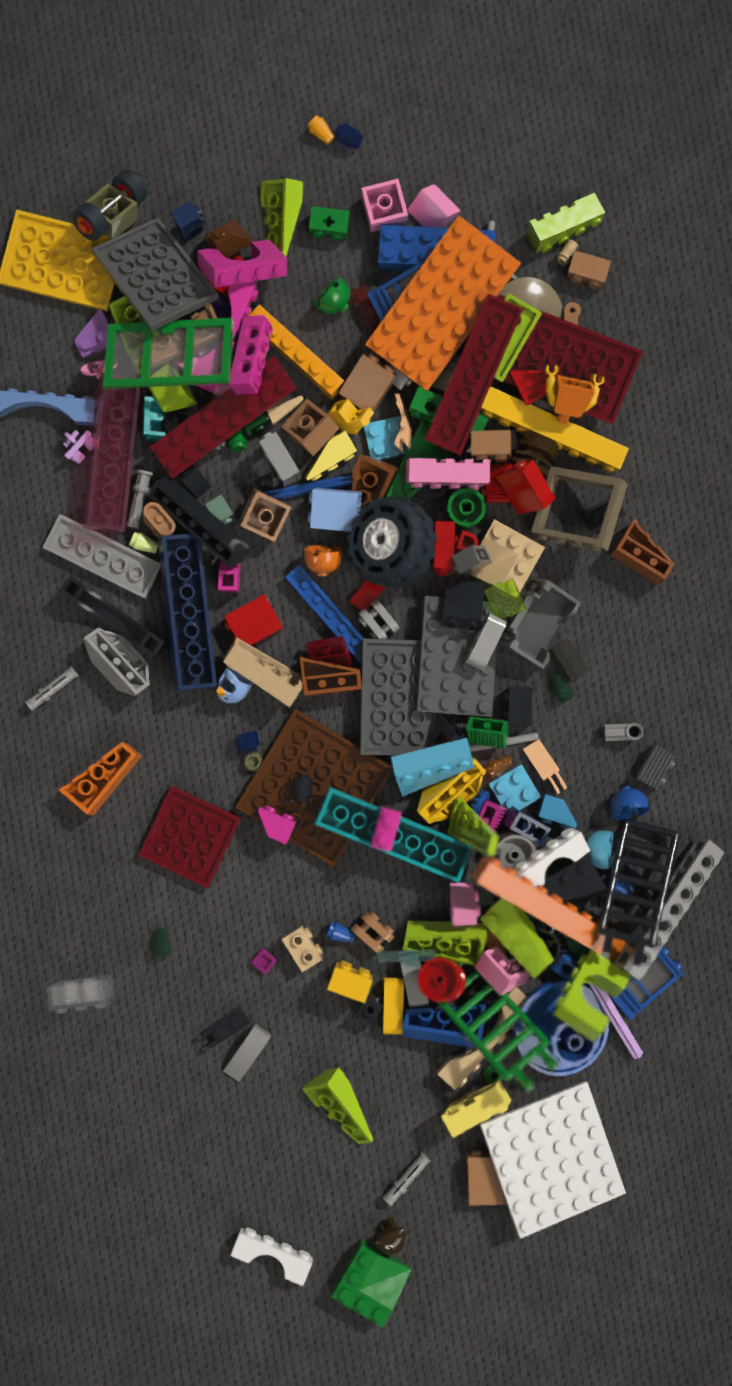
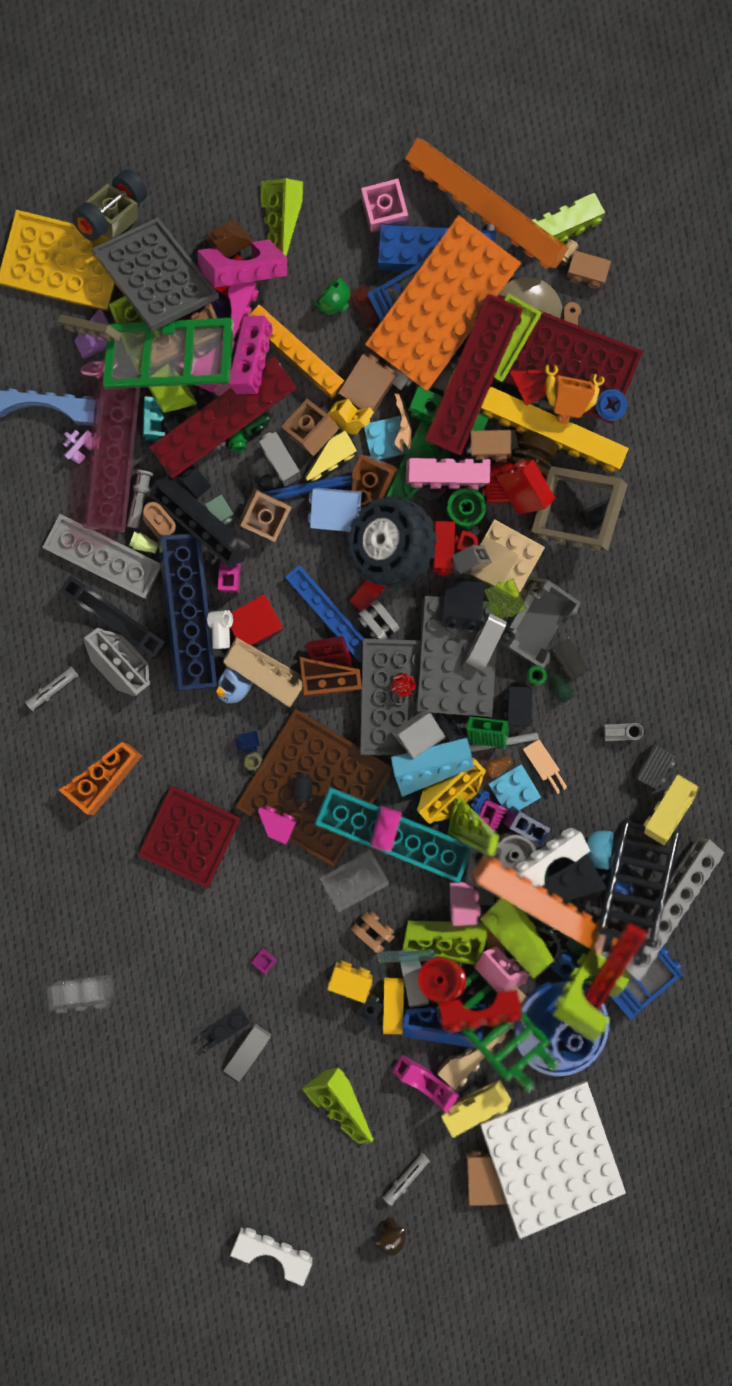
(88, 327): none -> dark tan plate
(162, 943): clear green cone -> none
(188, 220): dark blue brick -> none
(219, 623): none -> white piece
(282, 411): tan slope -> none
(302, 948): tan brick -> none
(320, 129): light orange cone -> none
(322, 216): green brick -> none
(322, 559): orange cylinder -> none
(339, 933): blue cone -> none
(349, 136): clear blue brick -> none
(354, 880): none -> clear brick
(371, 1283): green slope -> none
(403, 685): none -> red gear
(418, 734): none -> light grey slope
(426, 1082): none -> dark pink arch
(433, 208): bright pink slope -> none
(458, 1017): none -> red arch
(486, 203): none -> orange brick
(487, 1074): green plate -> none
(542, 677): none -> green cone
(555, 810): dark azure slope -> none
(602, 402): none -> blue gear
(614, 965): none -> red tile
(617, 1021): lavender axle -> none
(628, 803): blue cylinder -> none
(642, 554): dark orange wedge -> none
(670, 810): none -> light yellow wedge

